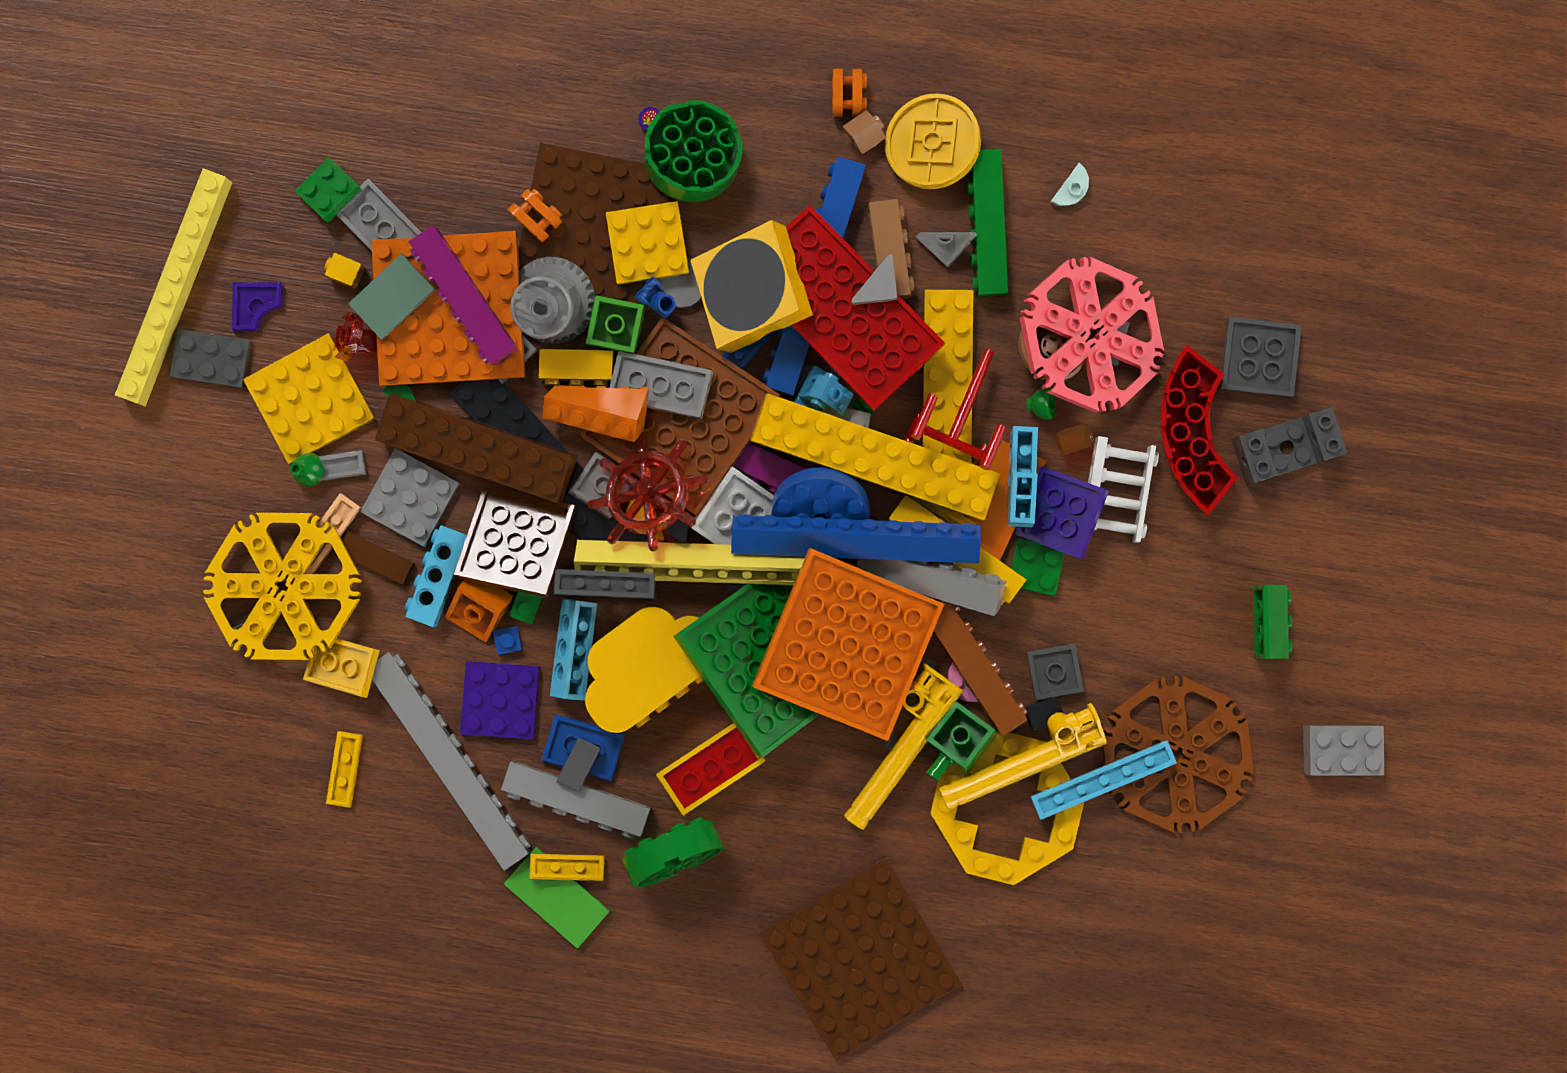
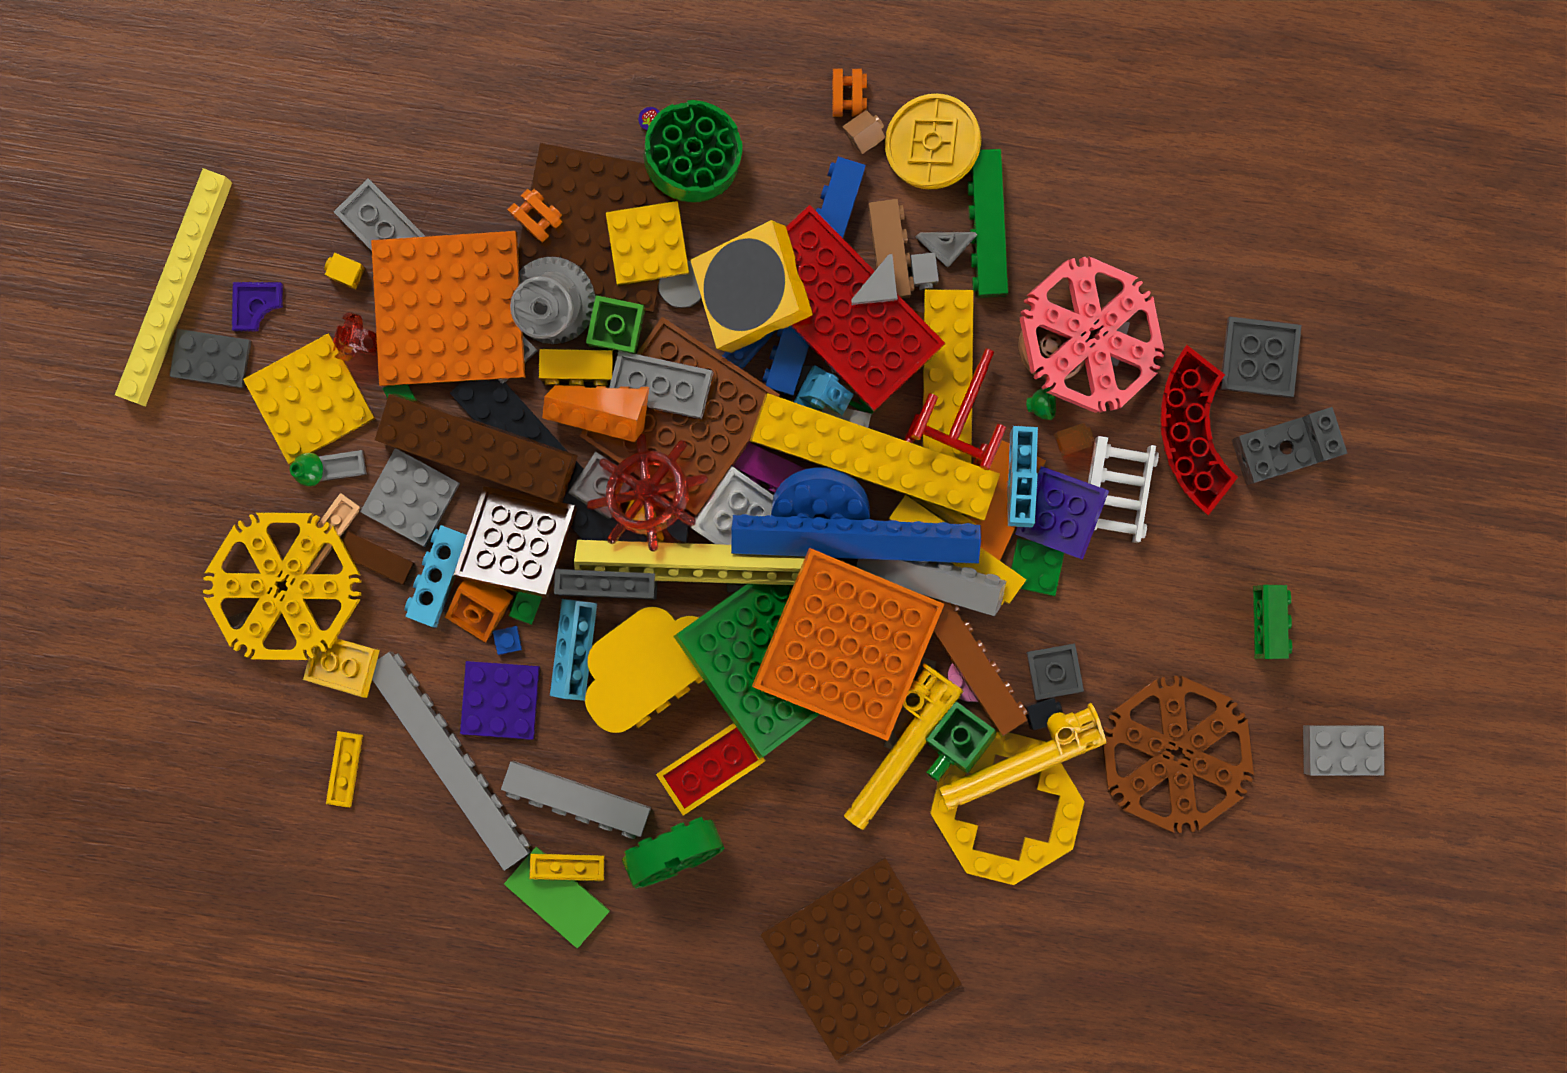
(328, 190): green plate -> none
(392, 296): sand green tile -> none
(463, 295): magenta brick -> none
(564, 736): blue tile -> none
(578, 765): dark grey tile -> none
(652, 295): blue plate -> none
(924, 271): none -> light grey brick
(1073, 188): light aqua plate -> none
(1103, 779): medium azure plate -> none

